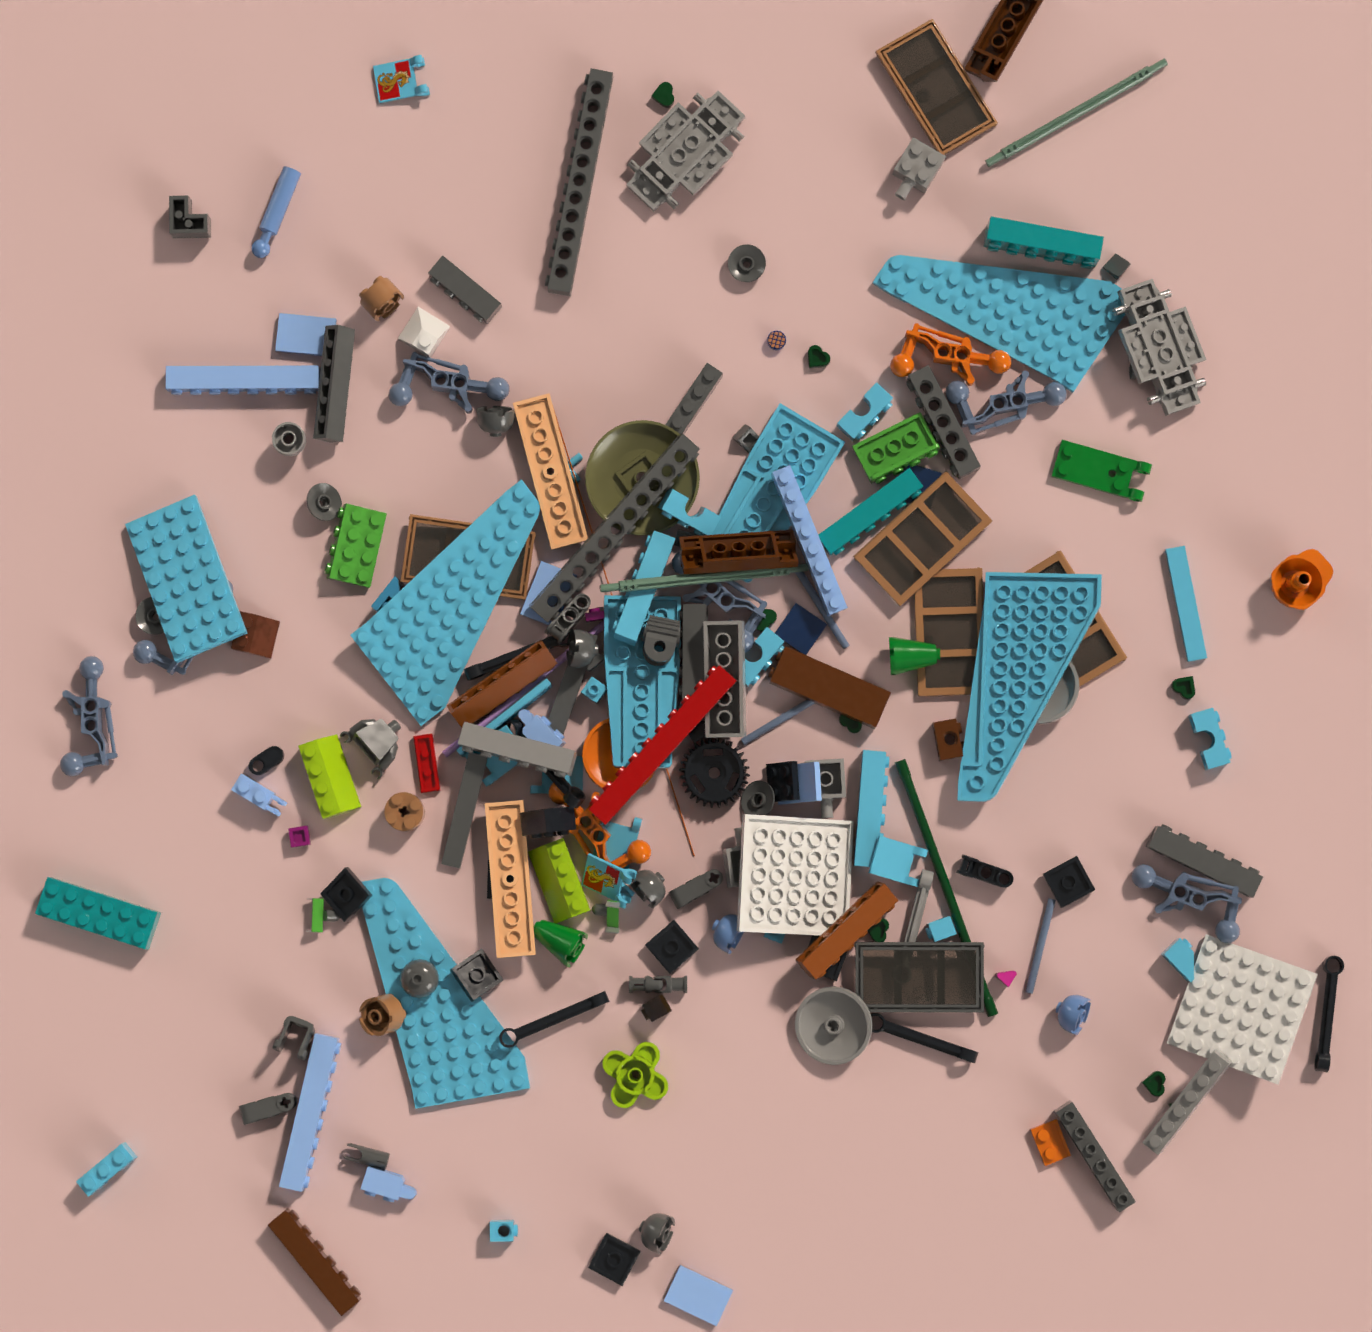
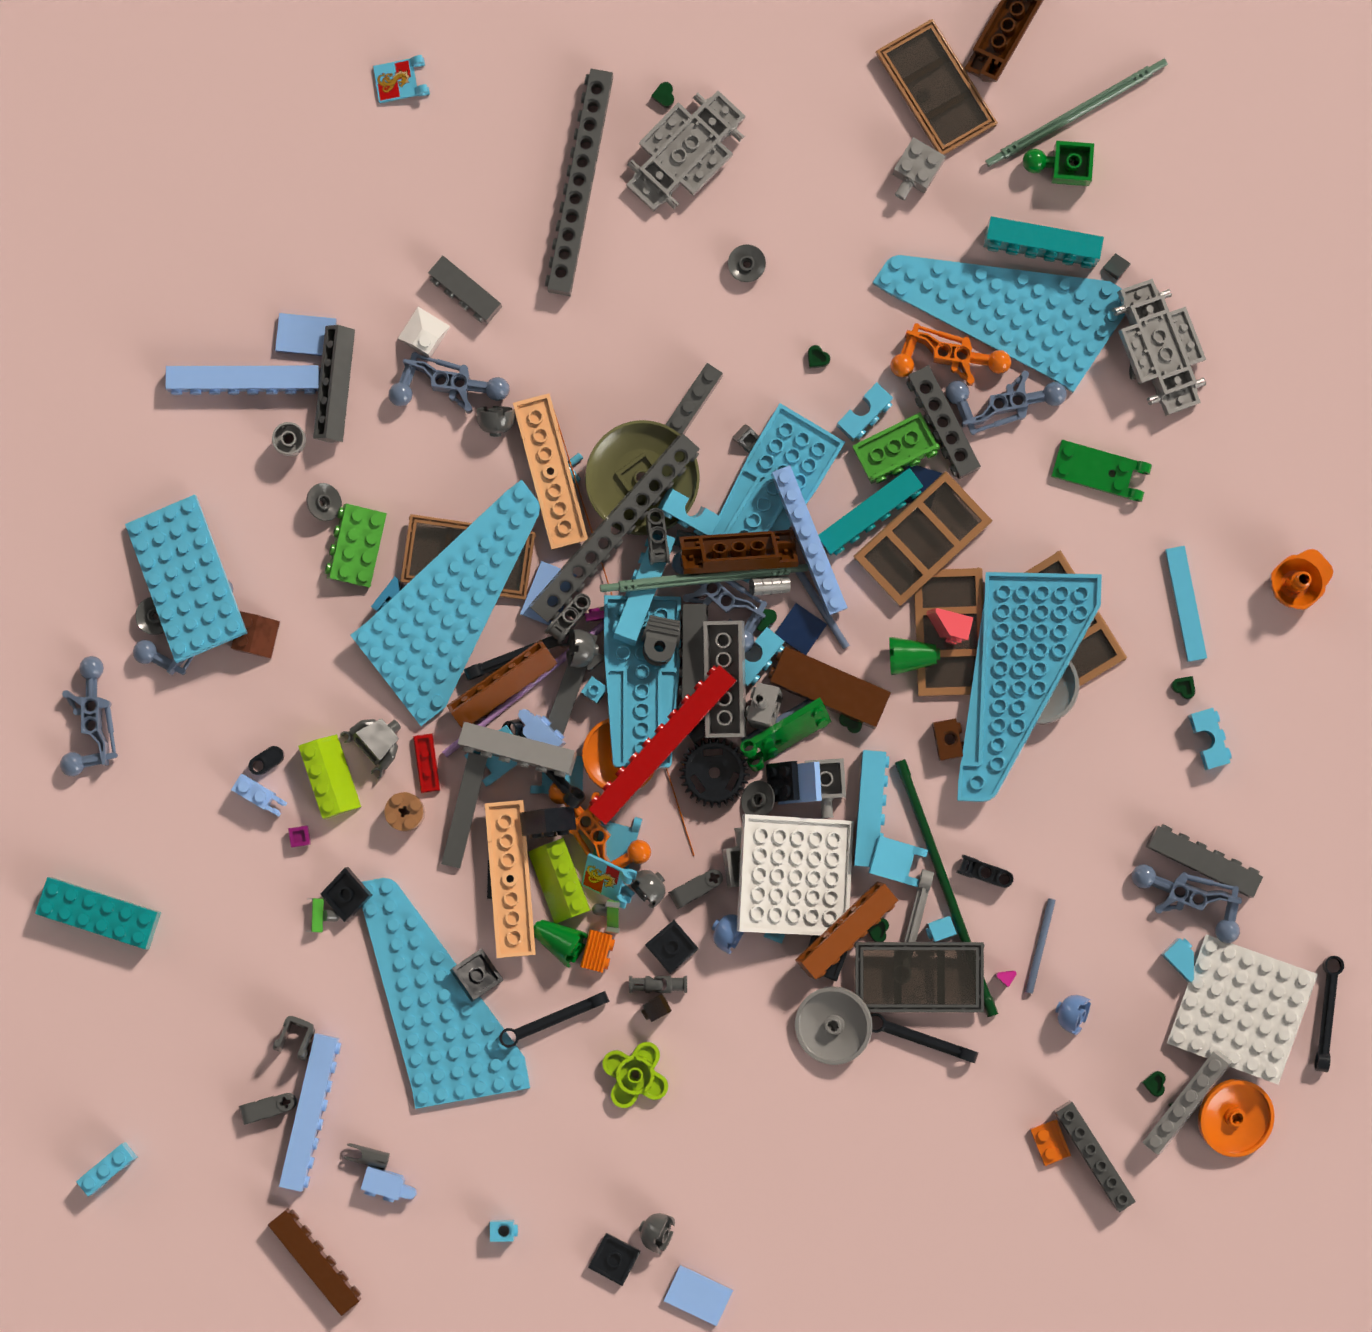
(184, 223): dark grey brick -> none
(276, 210): medium blue piece -> none
(381, 298): medium nougat brick -> none
(381, 1015): medium nougat brick -> none
(419, 978): dark grey cylinder -> none
(513, 711): medium azure tile -> none
(597, 950): none -> orange brick
(658, 550): none -> dark grey piece
(764, 706): none -> light grey brick
(769, 585): none -> light grey axle
(776, 340): tile -> none
(786, 733): none -> green hinge
(950, 625): none -> coral slope
(1062, 172): none -> green brick
(1068, 881): black plate -> none
(1236, 1117): none -> orange dish

